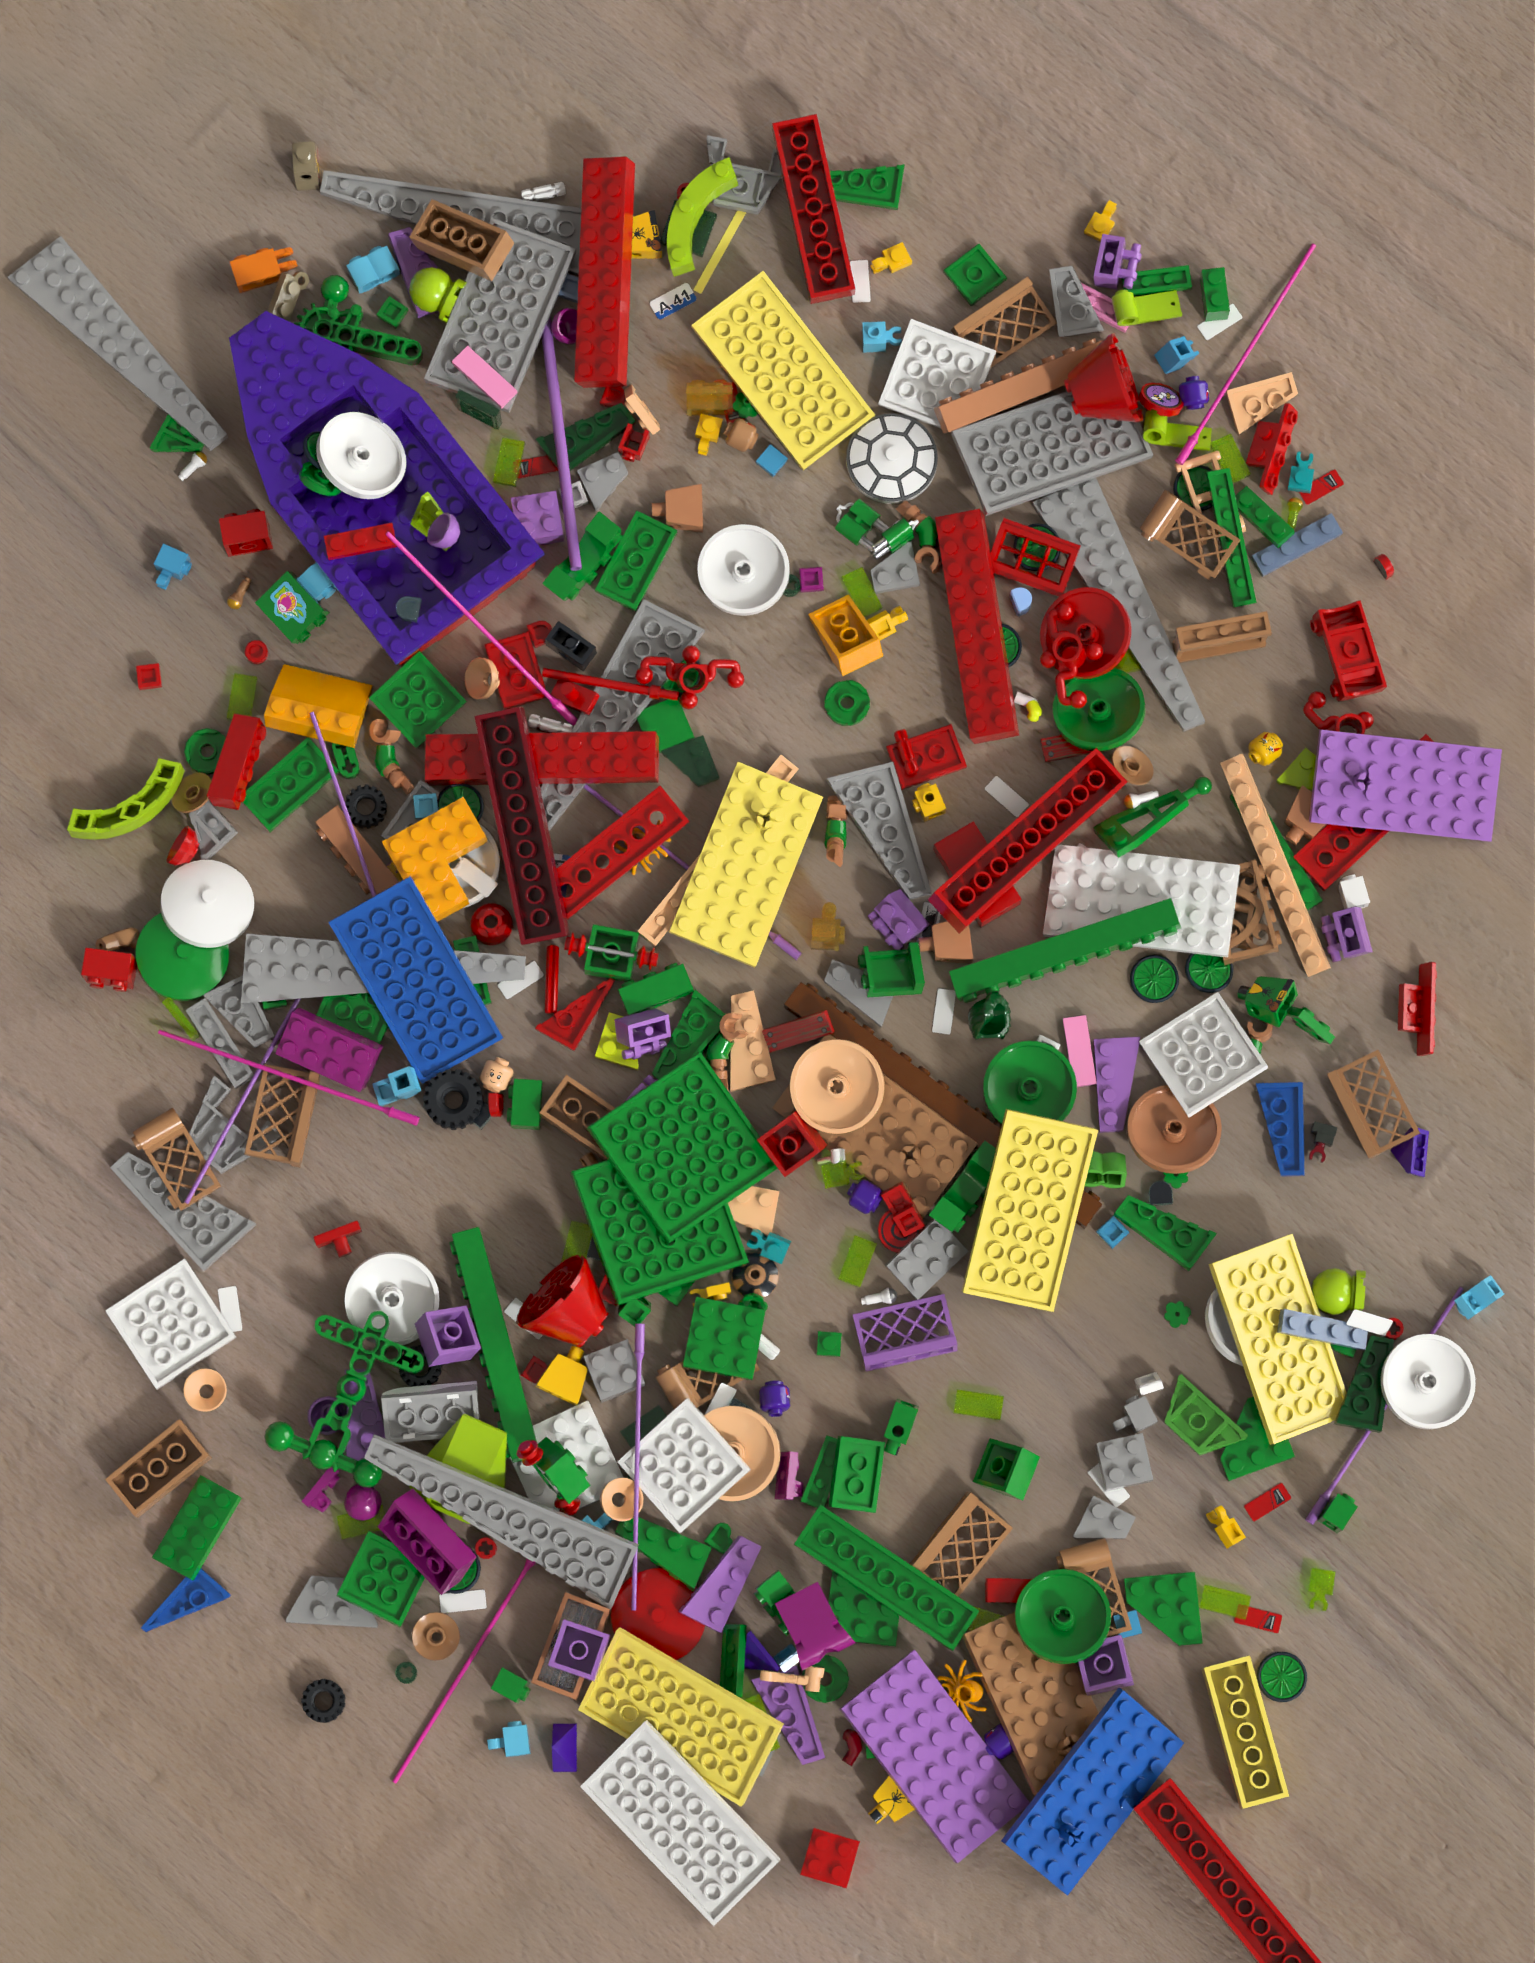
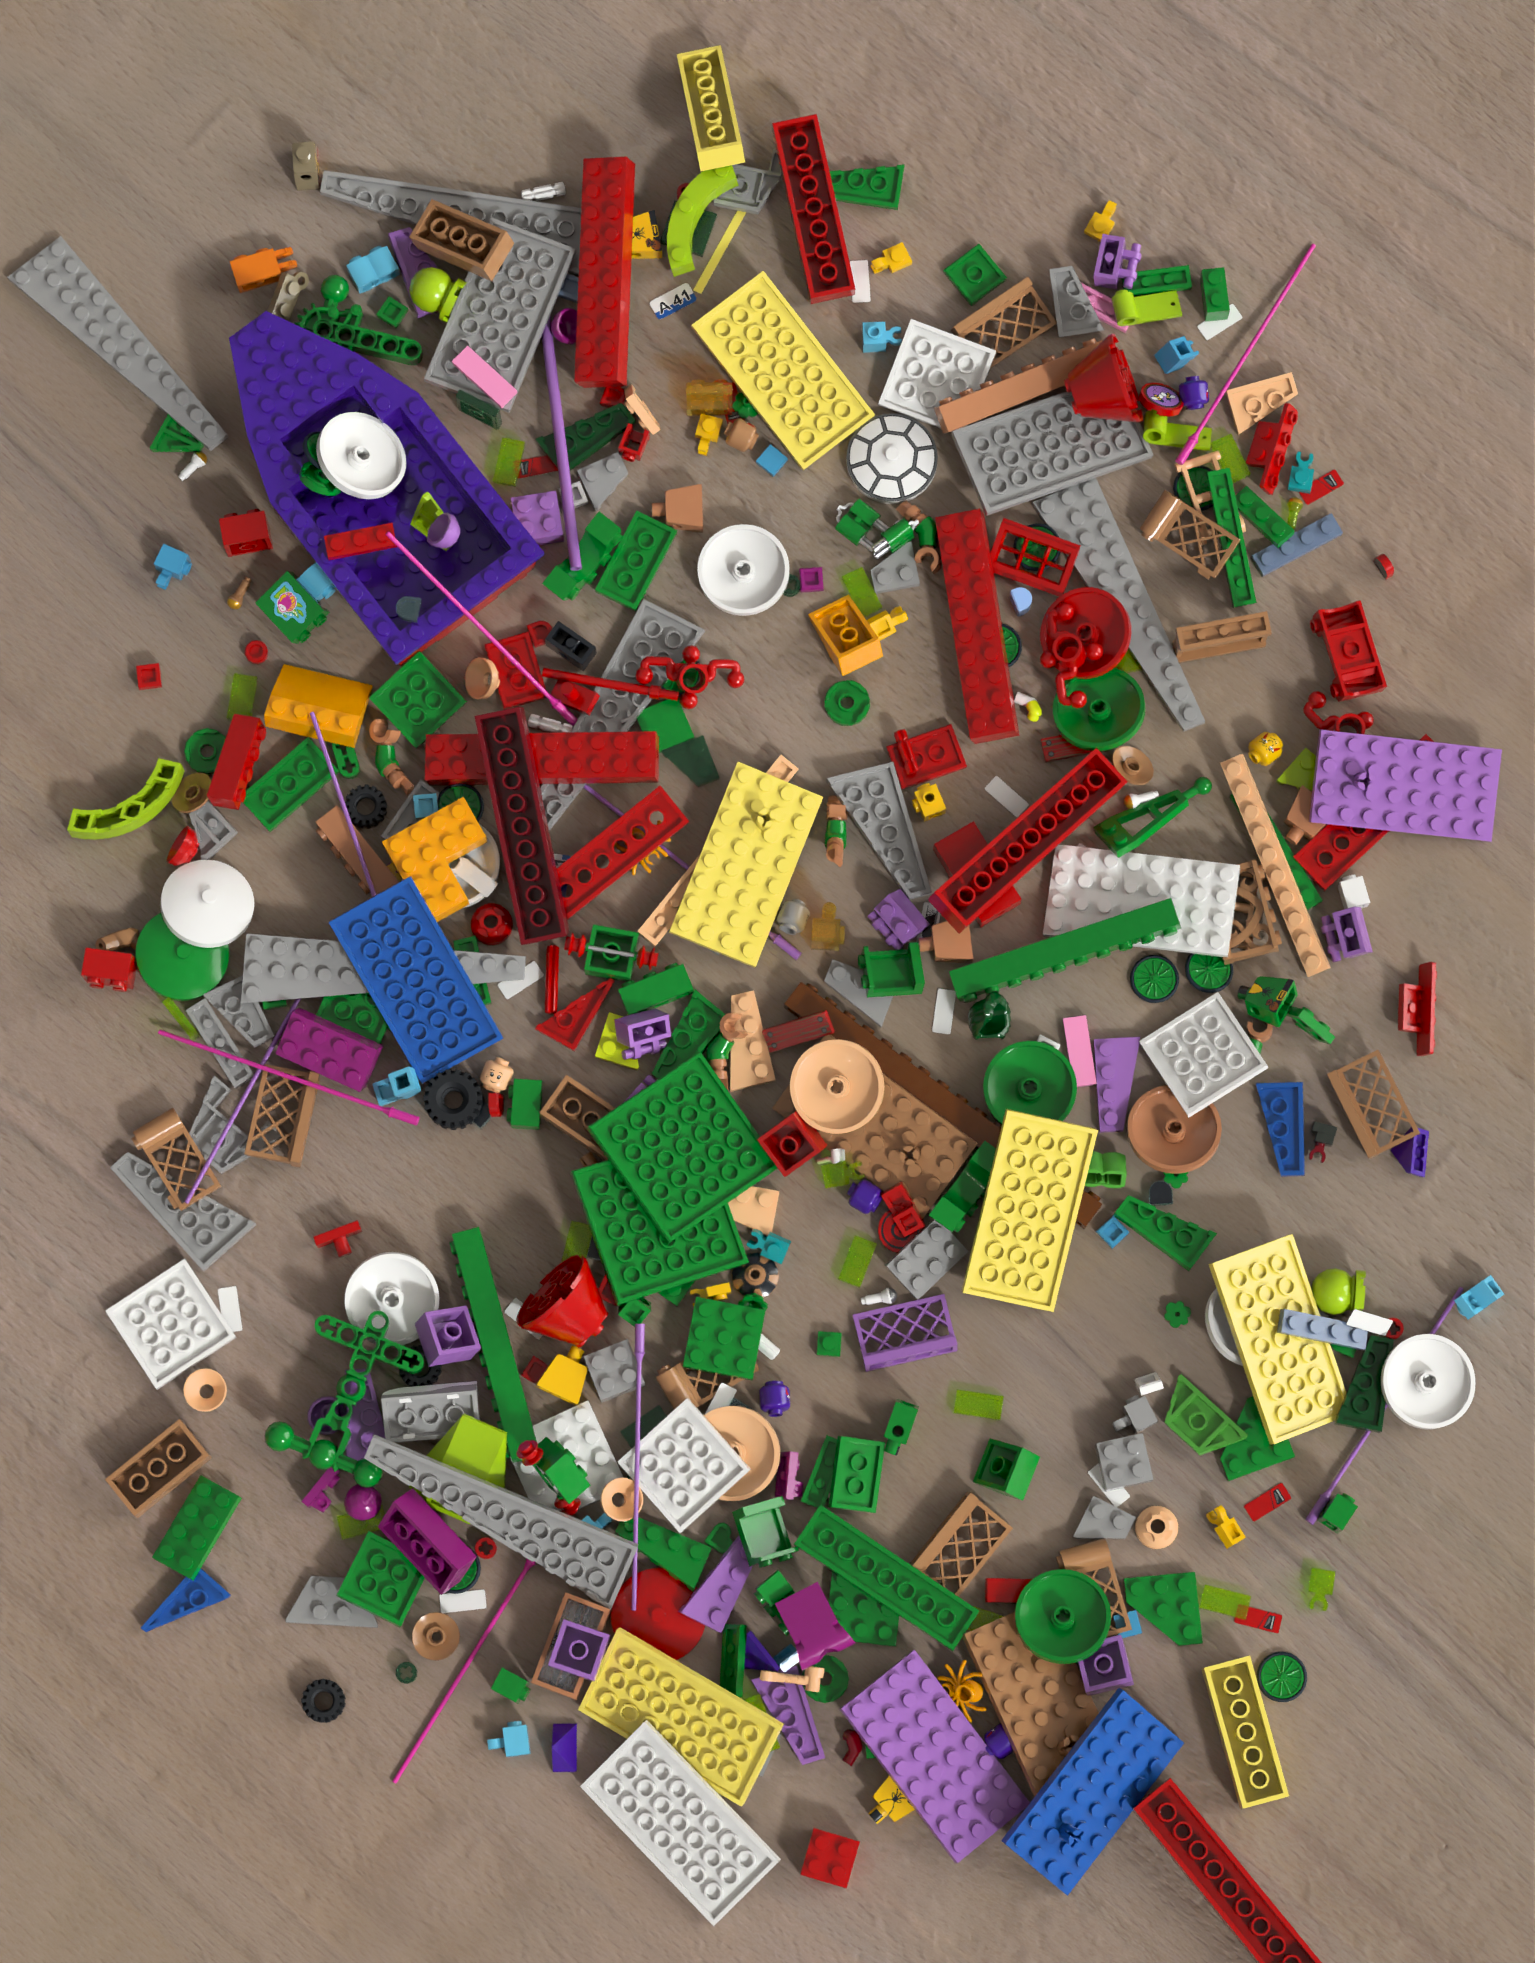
(710, 108): none -> light yellow brick
(764, 1532): none -> panel
(793, 917): none -> light grey head
(1147, 1536): none -> light nougat piece

